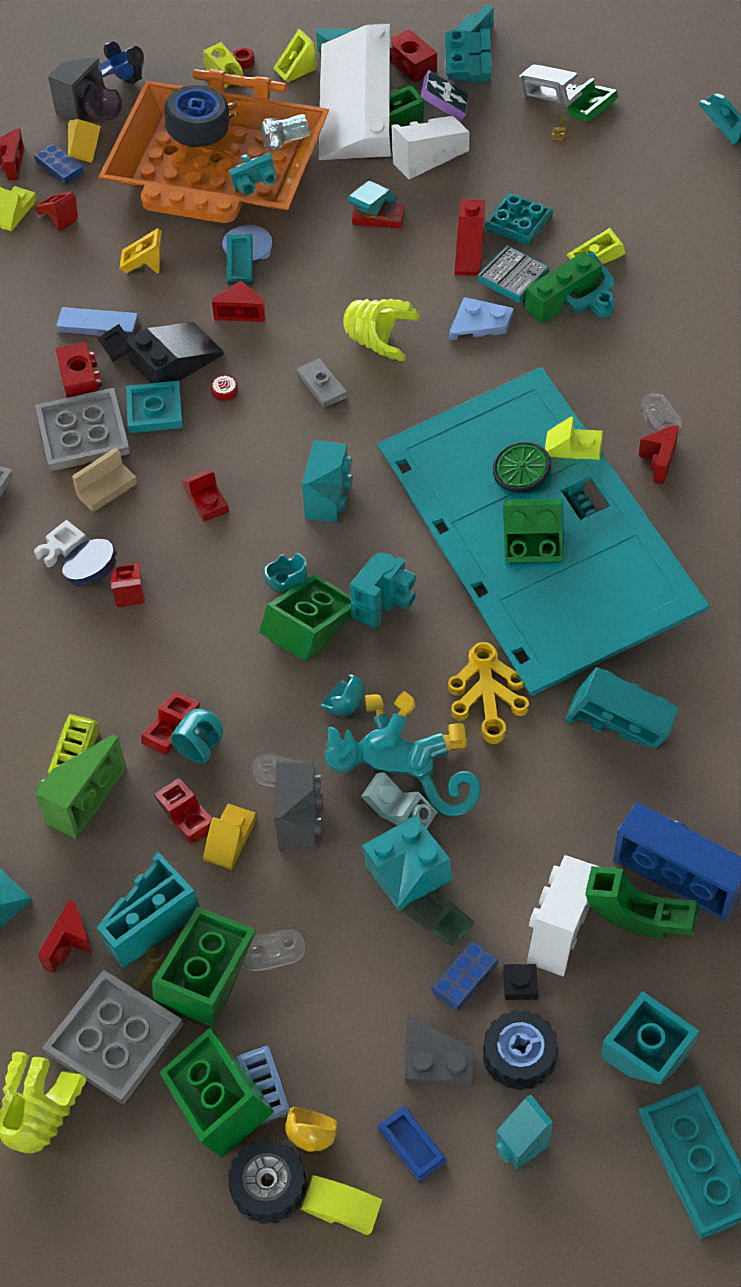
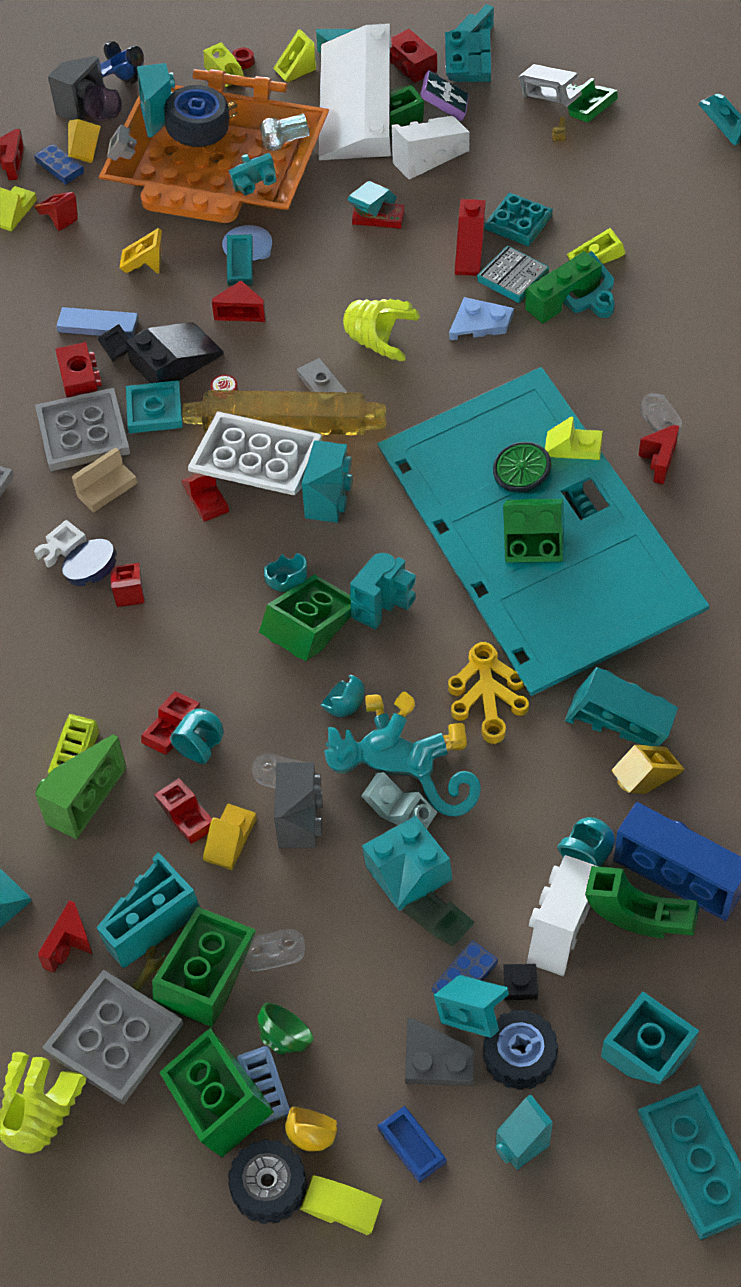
(121, 144): none -> light grey tile
(154, 90): none -> teal slope
(254, 453): none -> white slope
(283, 1029): none -> green piece
(308, 411): none -> clear yellow hinge
(470, 1004): none -> teal panel
(589, 841): none -> teal helmet
(646, 768): none -> yellow slope

